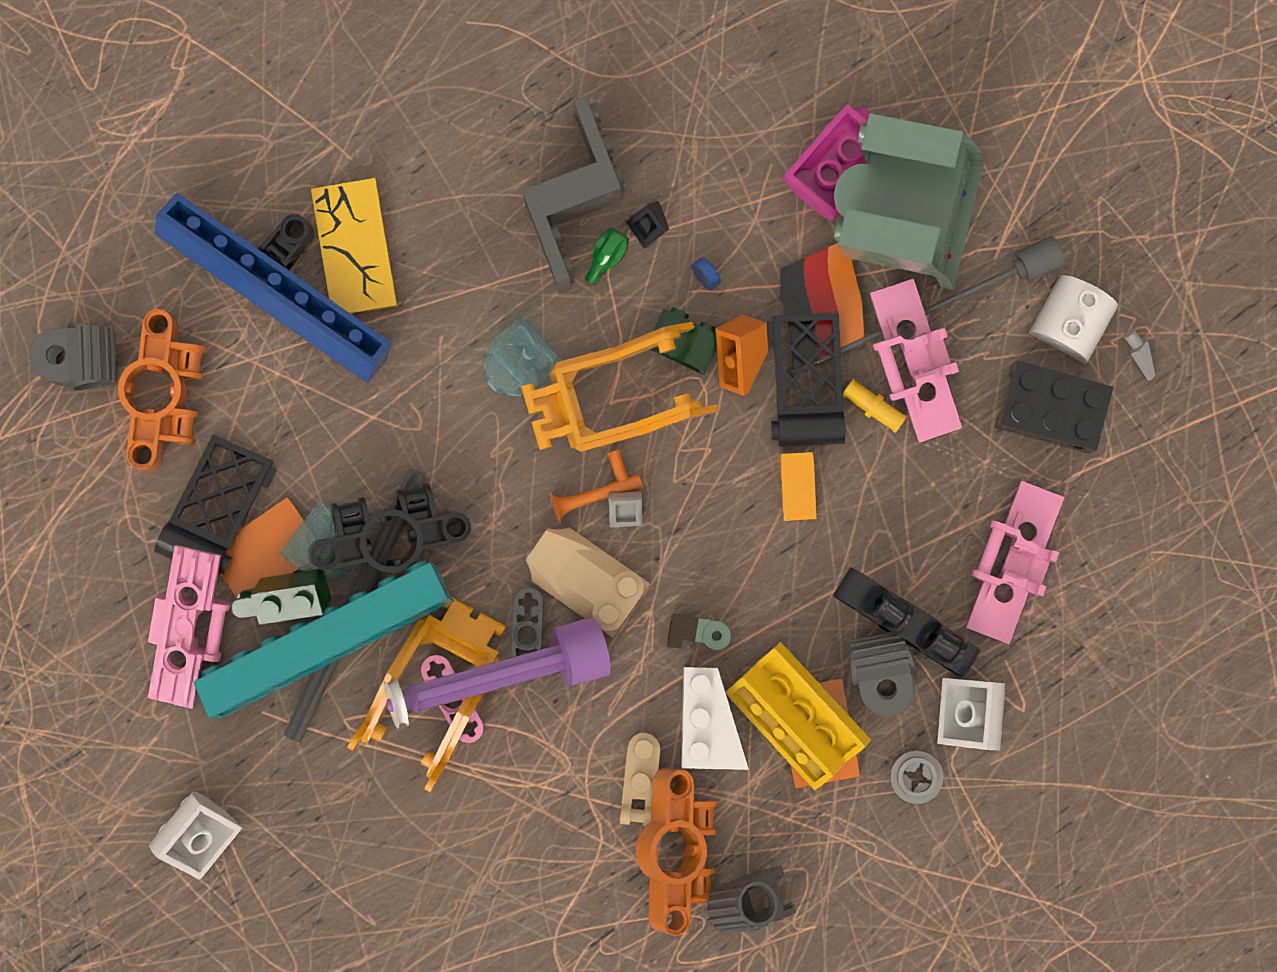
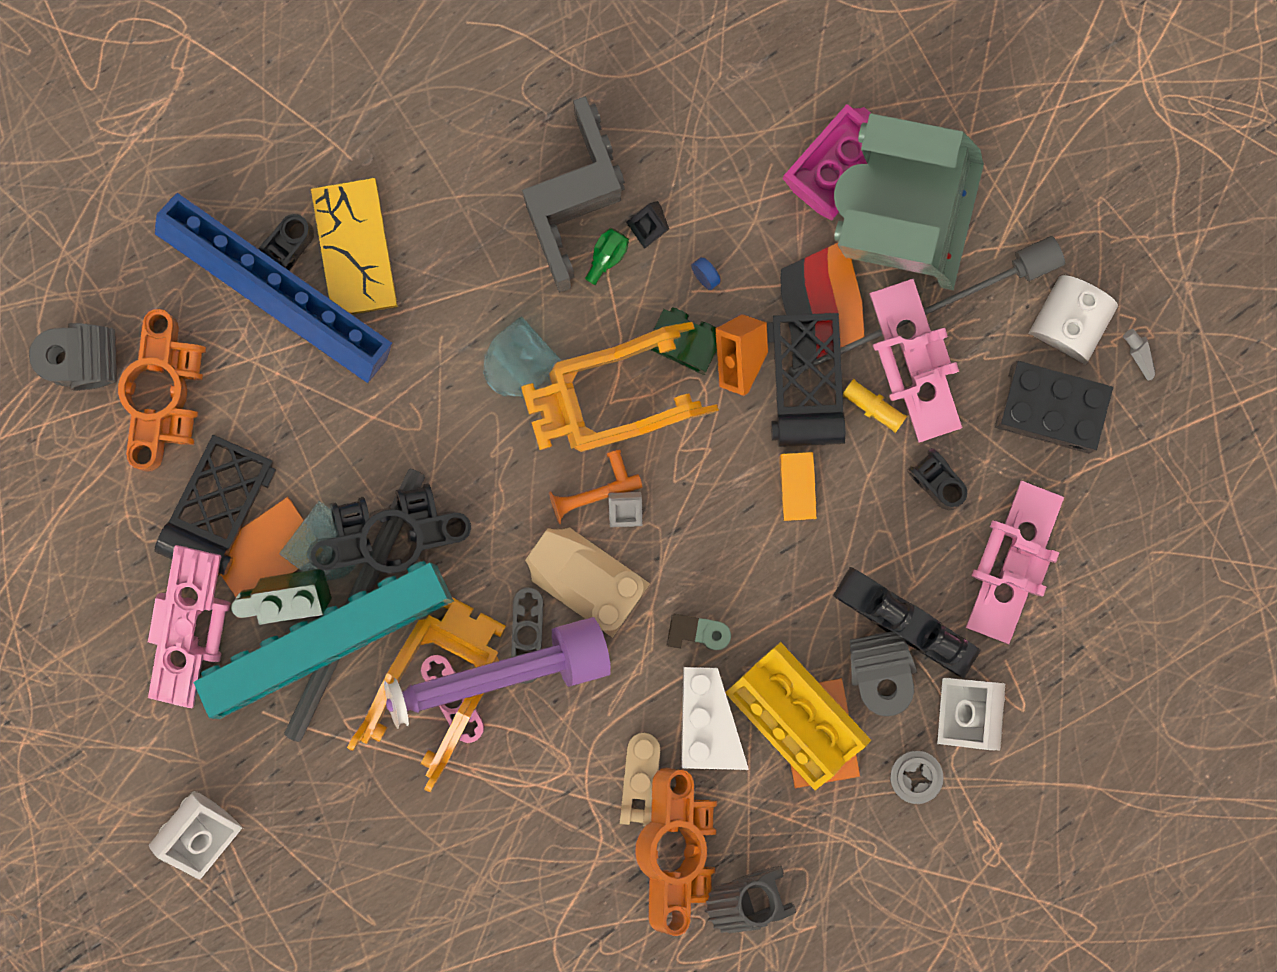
(938, 478): none -> black piece

